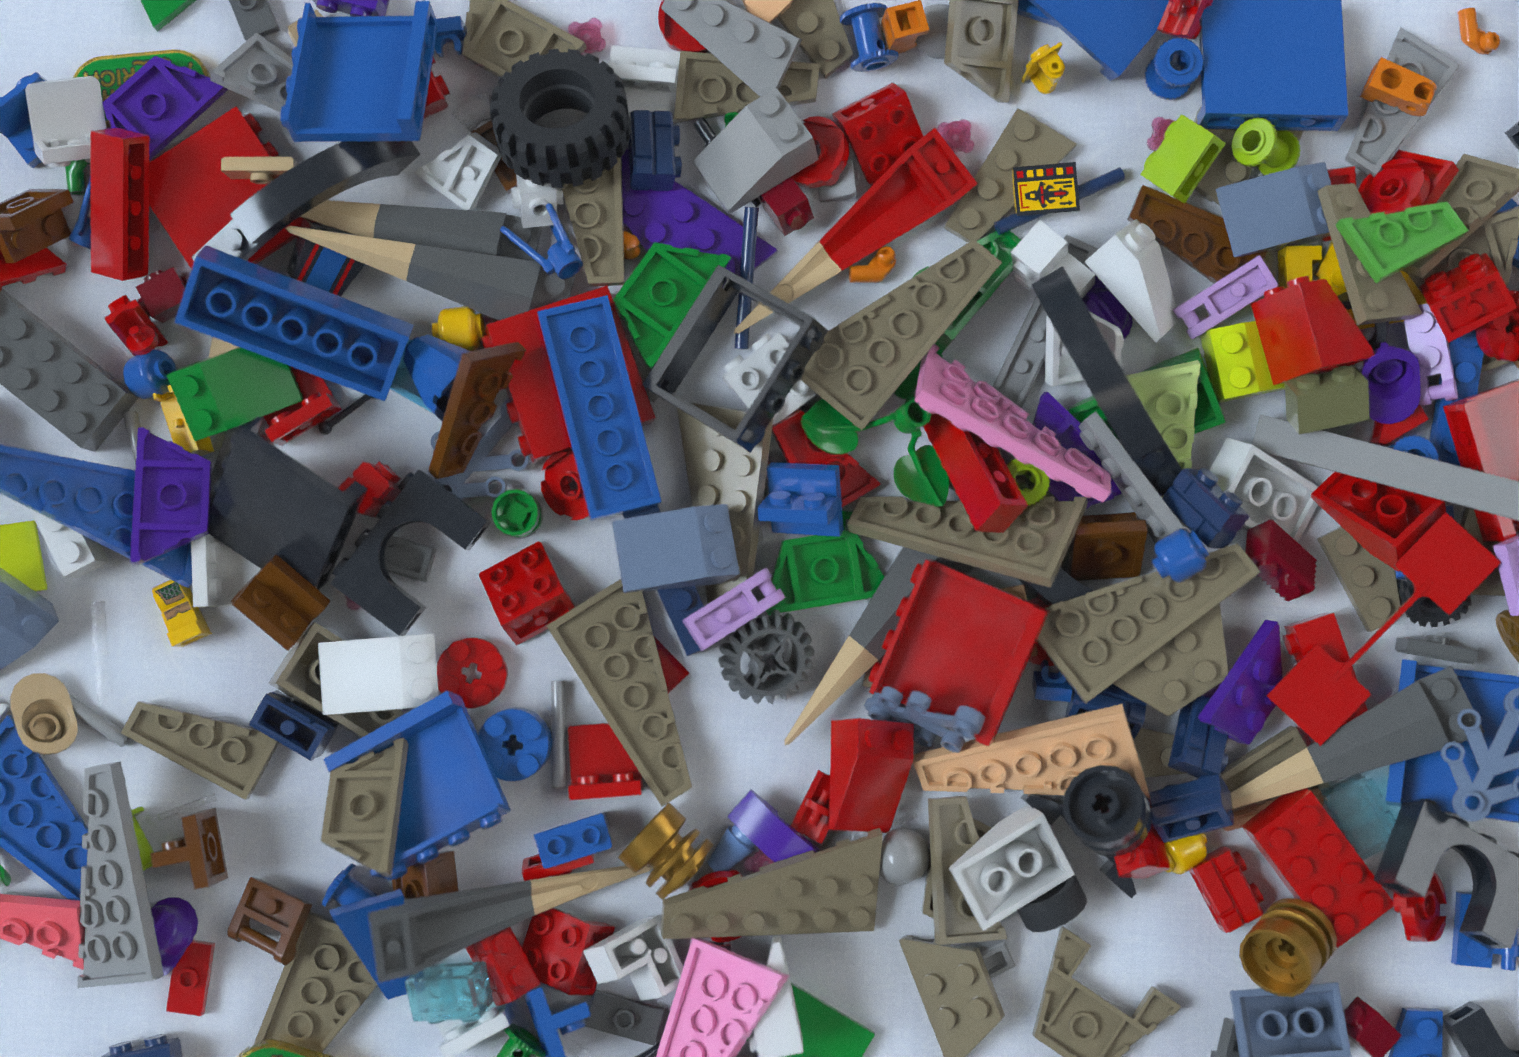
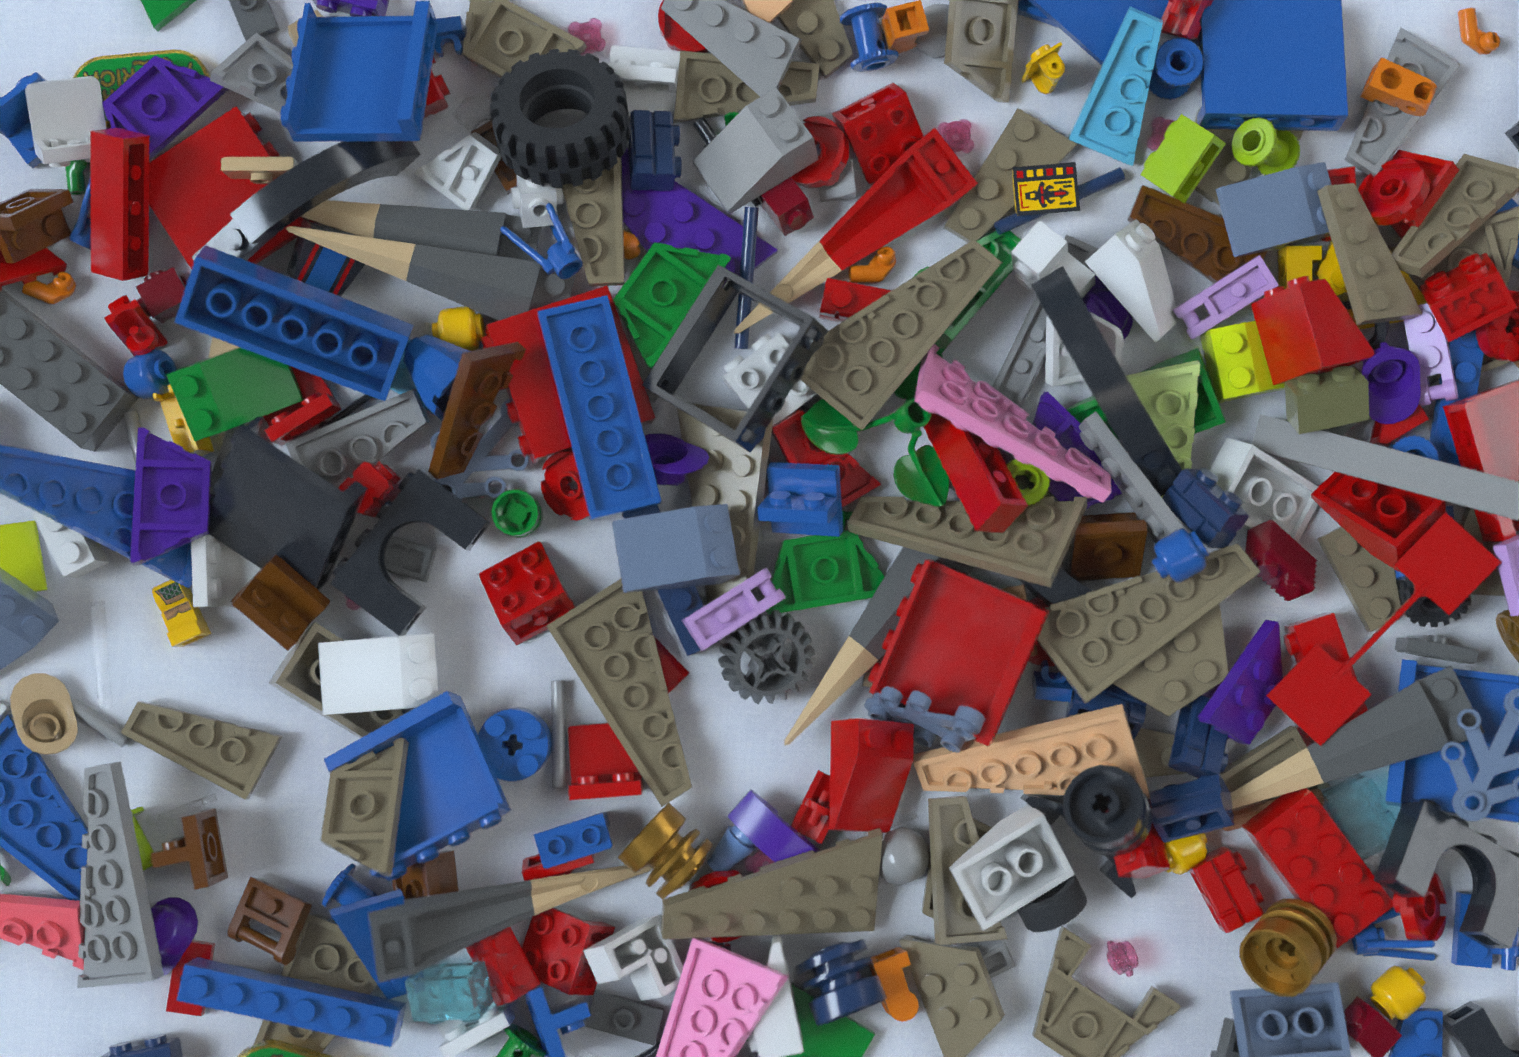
(53, 292): none -> orange arm
(291, 1001): none -> blue brick
(293, 725): dark blue brick -> none
(364, 436): none -> light grey wing
(488, 661): red plate -> none
(673, 458): none -> dark purple piece
(840, 982): none -> dark blue wheel
(845, 299): none -> red brick
(900, 1002): none -> orange leg
(1117, 100): none -> medium azure wing
(1122, 957): none -> clear pink plate
(1372, 942): none -> blue plant
(1398, 992): none -> yellow head
(1402, 238): bright green wing -> none

